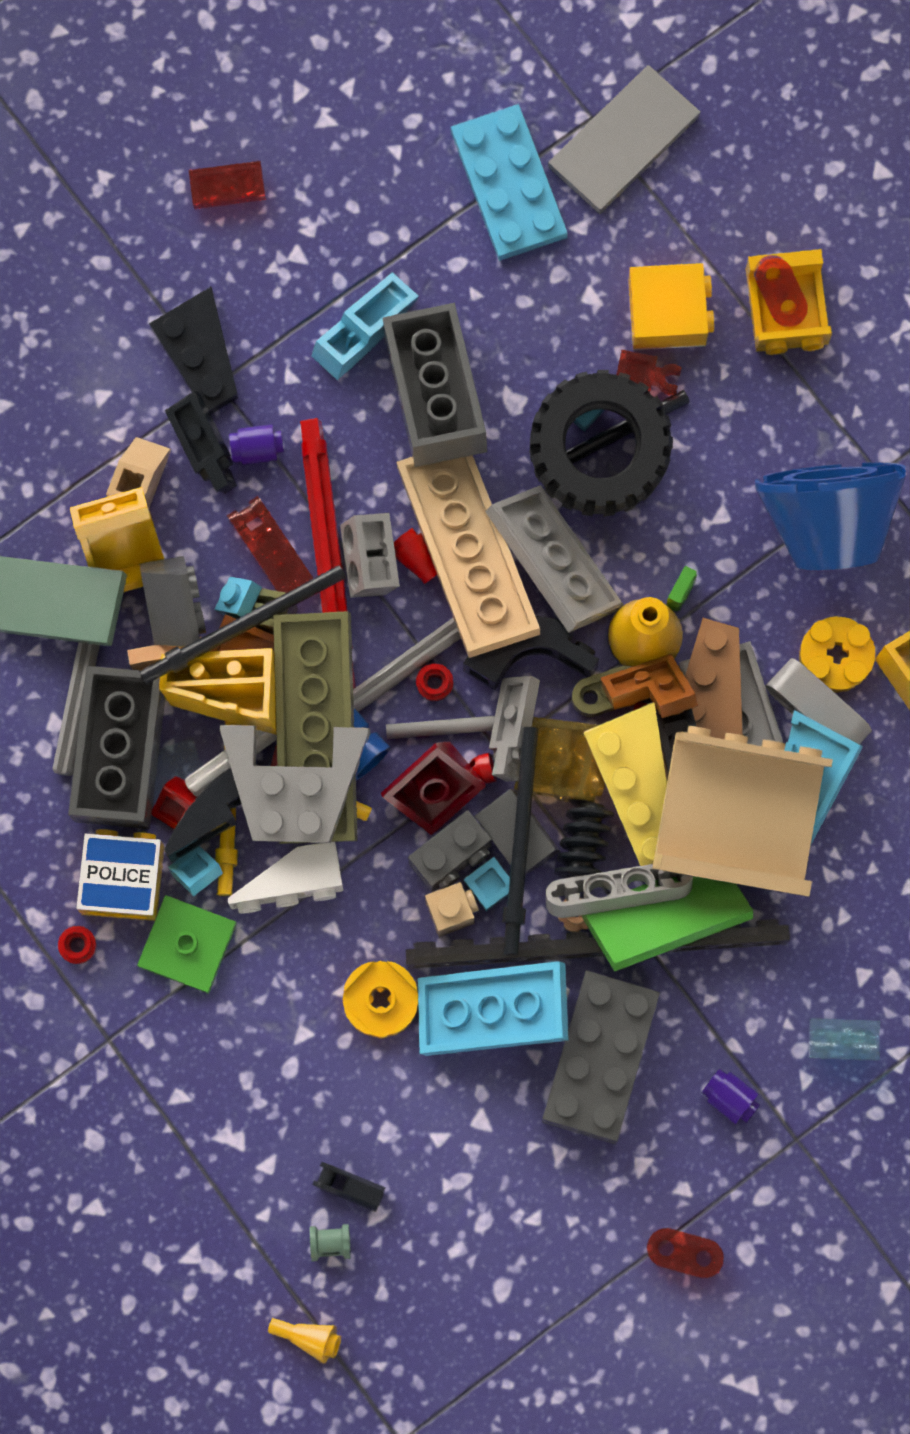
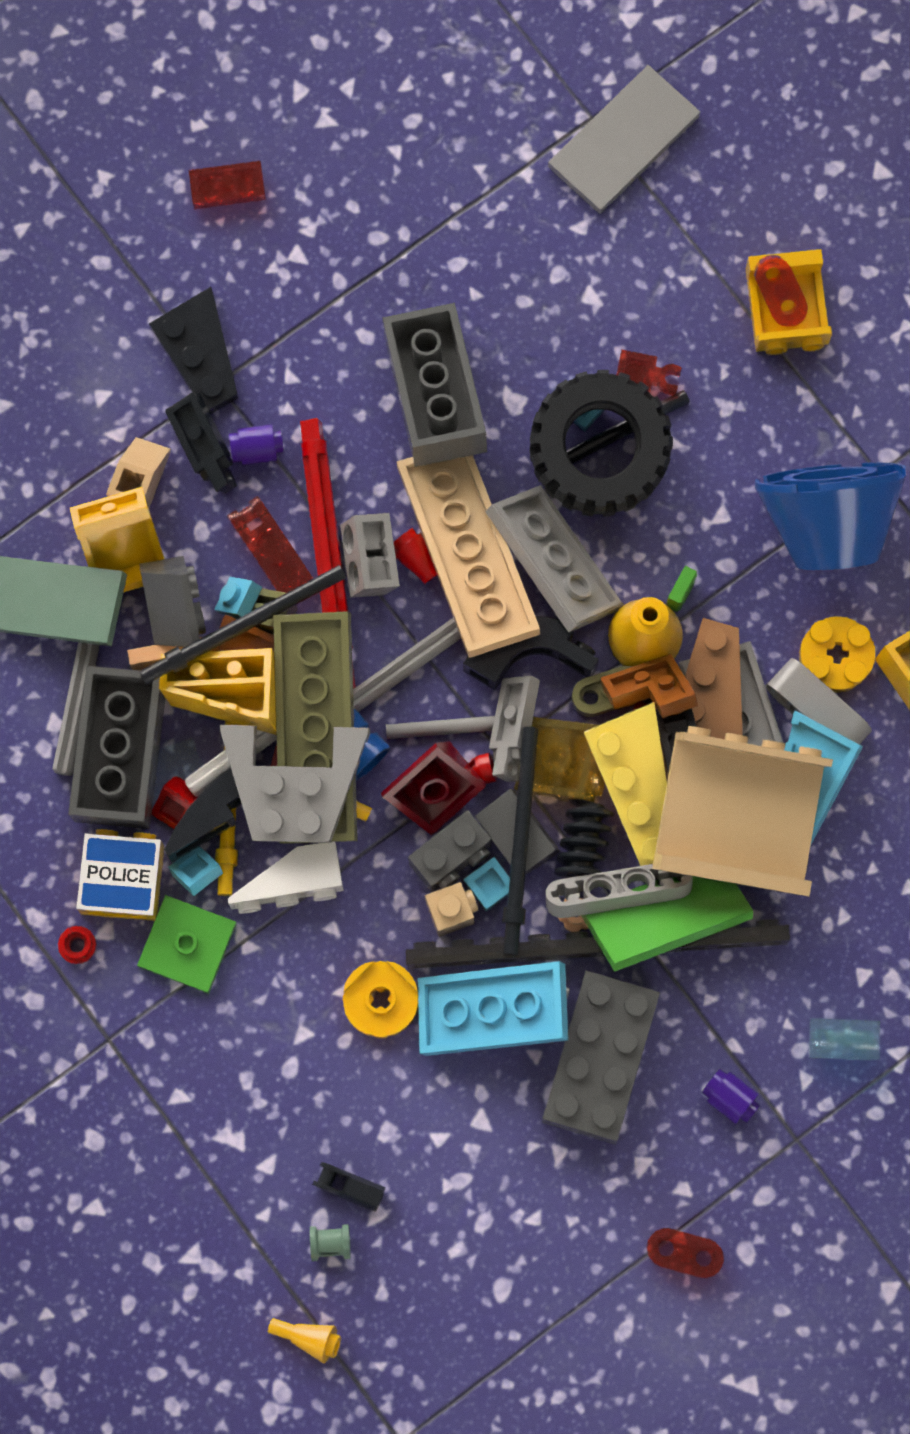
(362, 326): medium azure slope -> none
(430, 671): red plate -> none
(508, 182): medium azure plate -> none
(669, 306): yellow piece -> none

